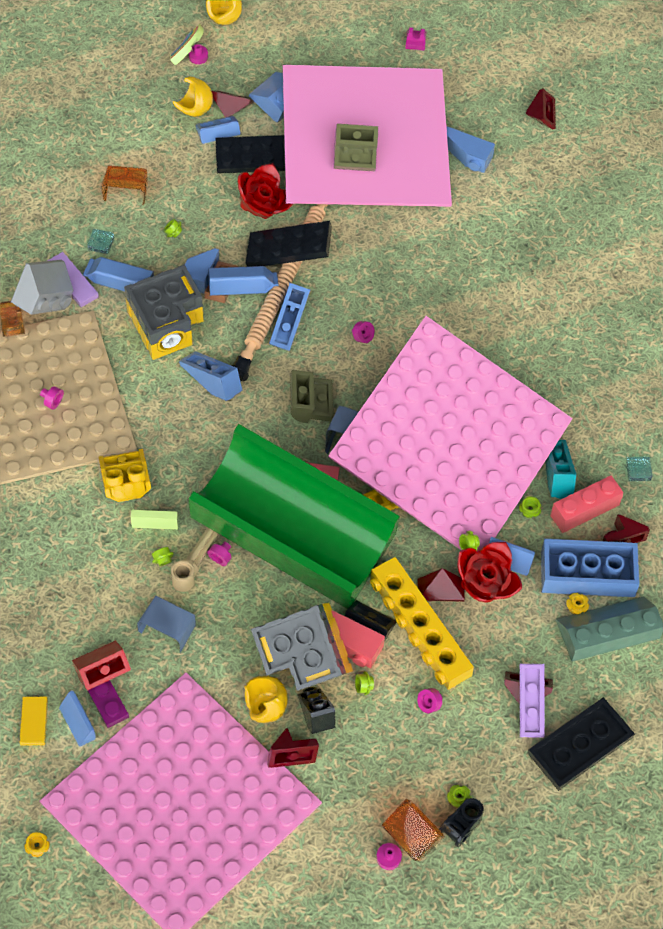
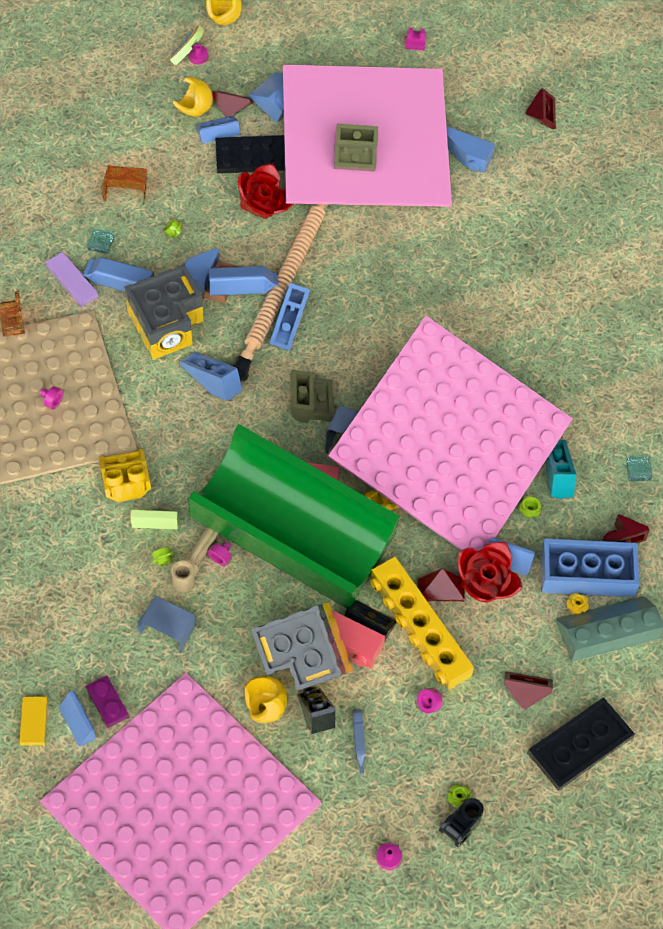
(34, 838): yellow plate -> none
(43, 287): light grey slope -> none
(101, 665): red brick -> none
(289, 244): black plate -> none
(289, 752): dark red slope -> none
(359, 738): none -> sand blue piece
(363, 332): dark pink tile -> none
(364, 683): lime plate -> none
(412, 830): clear orange piece -> none
(469, 540): lime plate -> none
(532, 700): lavender tile -> none
(586, 504): coral brick -> none

